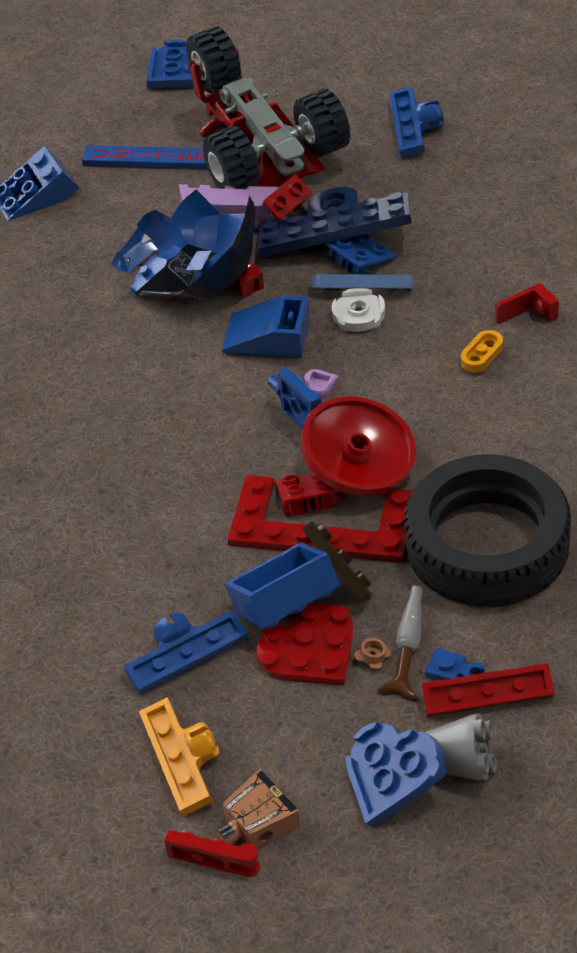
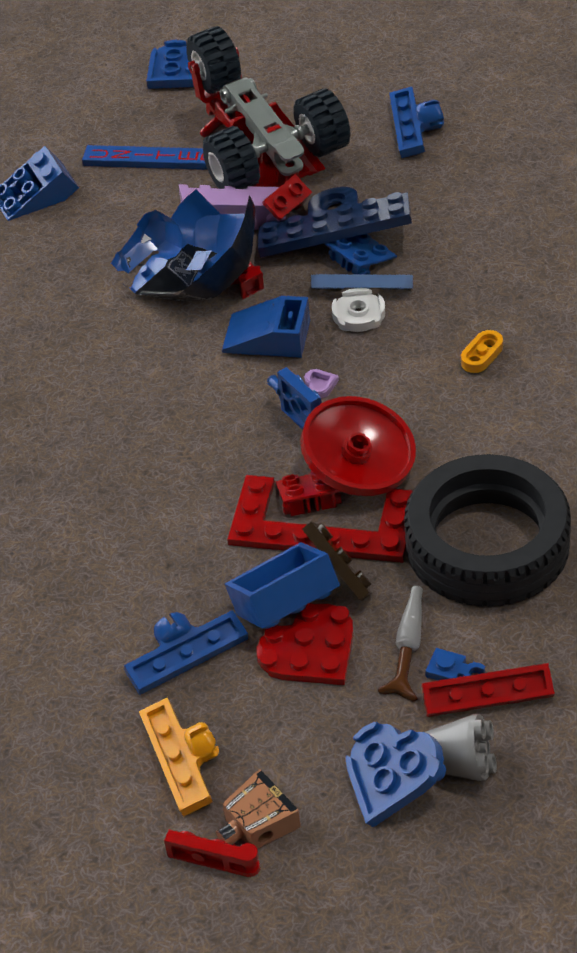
(376, 647): nougat plate -> none
(534, 297): red bracket -> none

